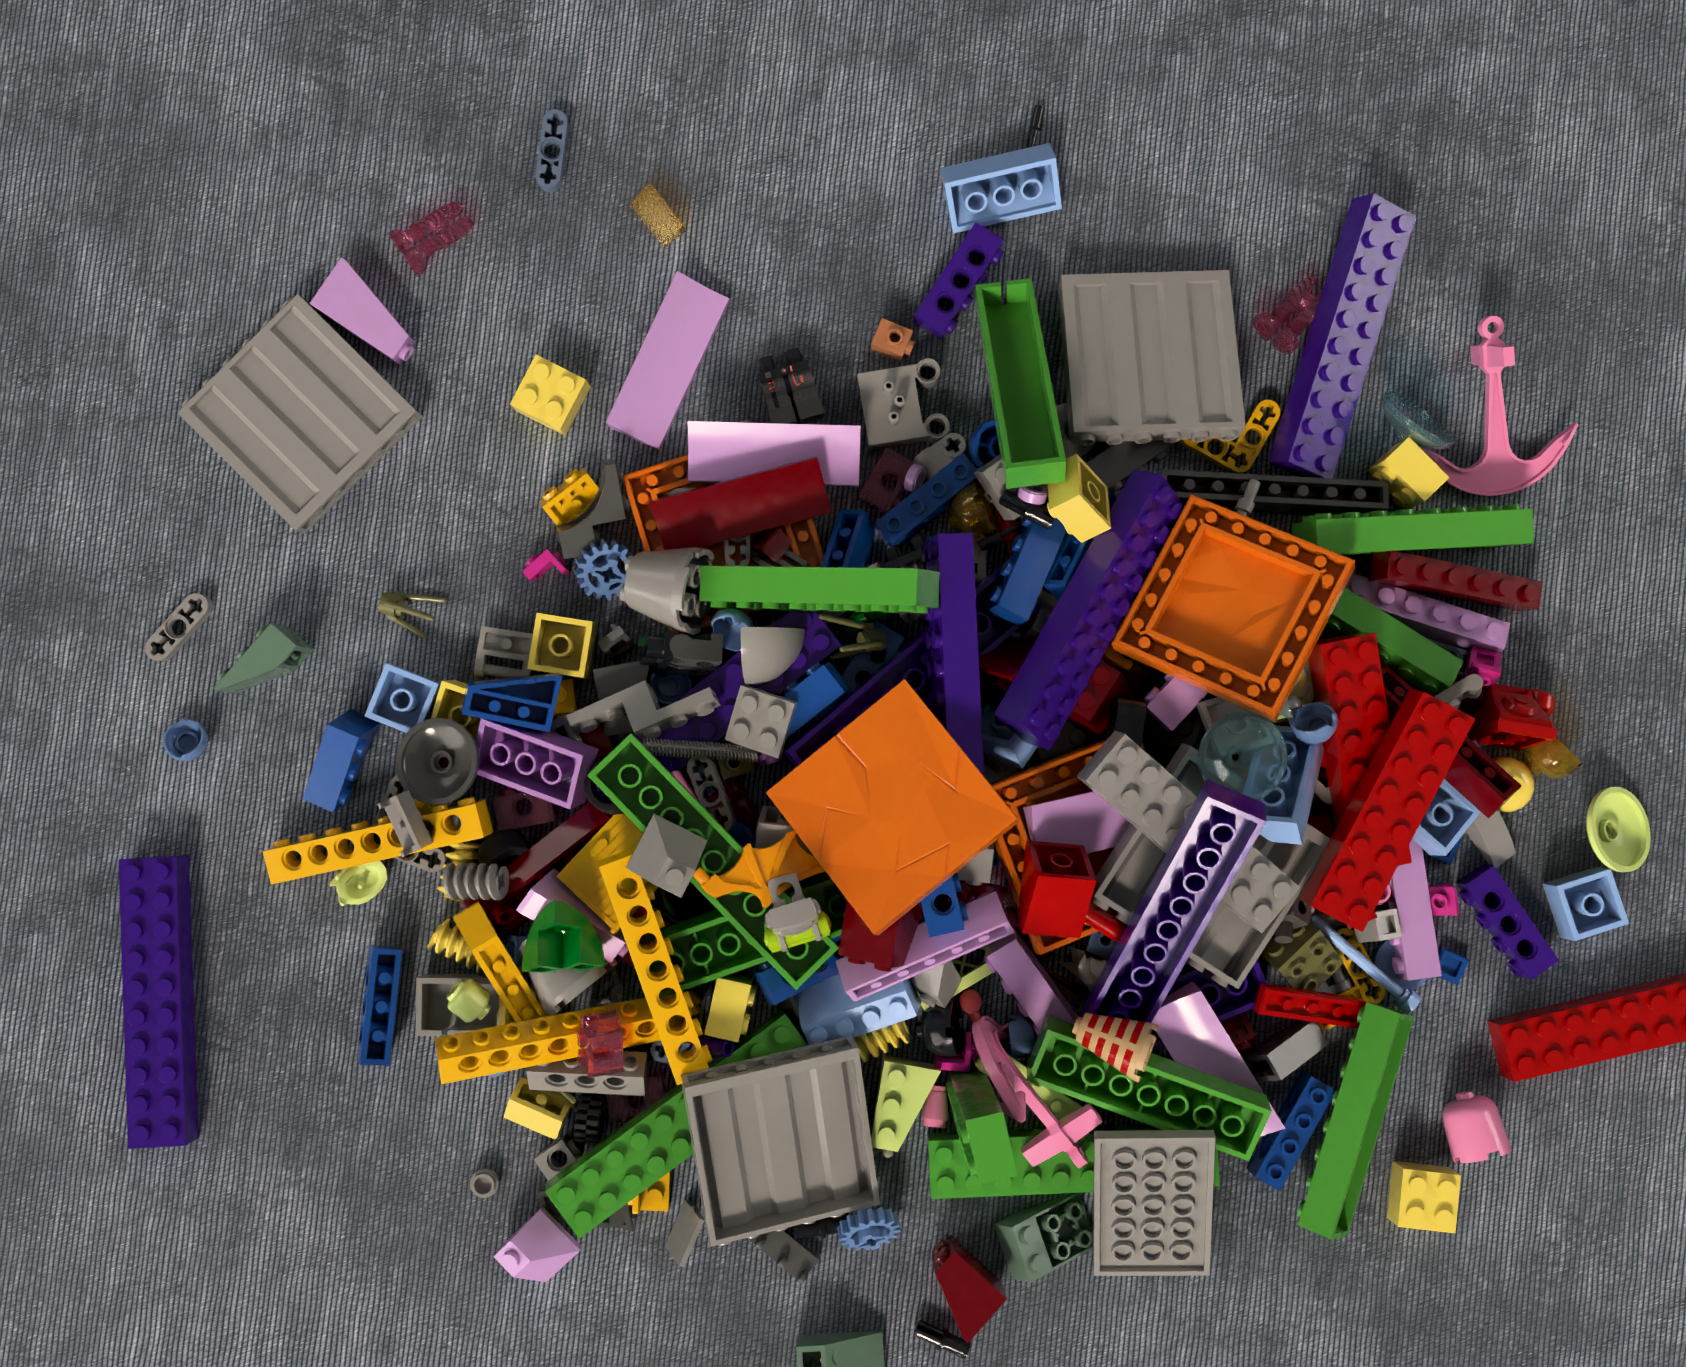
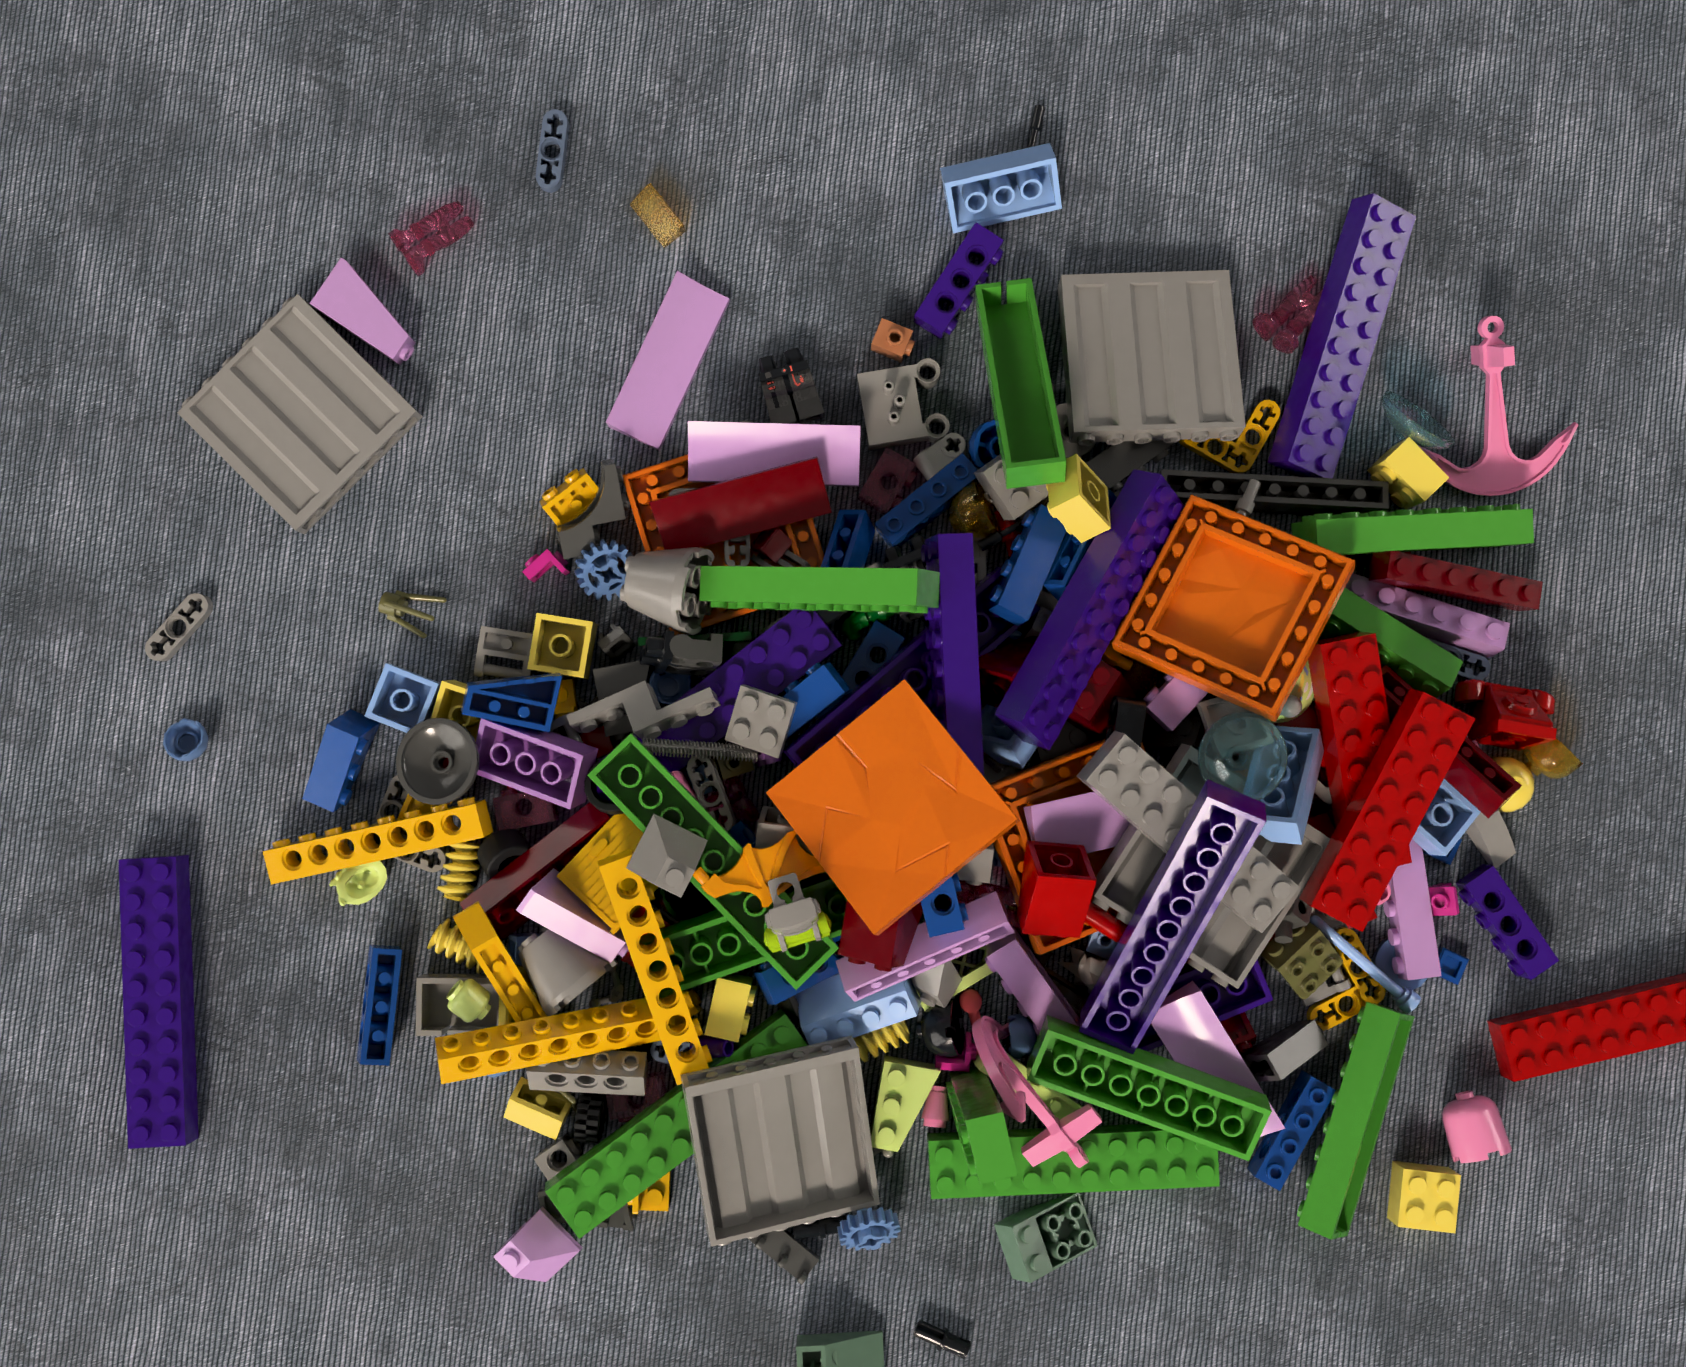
(271, 655): sand green slope -> none
(406, 822): light grey hinge -> none
(475, 881): light grey piece -> none
(484, 1183): light grey plate -> none
(550, 395): light yellow brick -> none
(562, 941): green brick -> none
(601, 1044): clear pink brick -> none
(684, 1233): light grey piece -> none
(729, 623): medium blue hair -> none
(768, 652): light grey brick -> none
(867, 640): olive plant -> none
(915, 477): lavender tile -> none
(967, 1286): dark red slope -> none
(1027, 510): black axle -> none
(1033, 494): lavender tile -> none
(1117, 1041): tan cone -> none
(1153, 1202): light grey plate -> none
(1308, 1005): red tile -> none
(1314, 722): medium blue hair -> none
(1381, 928): light grey brick -> none
(1469, 687): light grey plate -> none
(1485, 664): dark pink bracket -> none
(1585, 903): light blue brick -> none
(1618, 829): yellowish green dish -> none

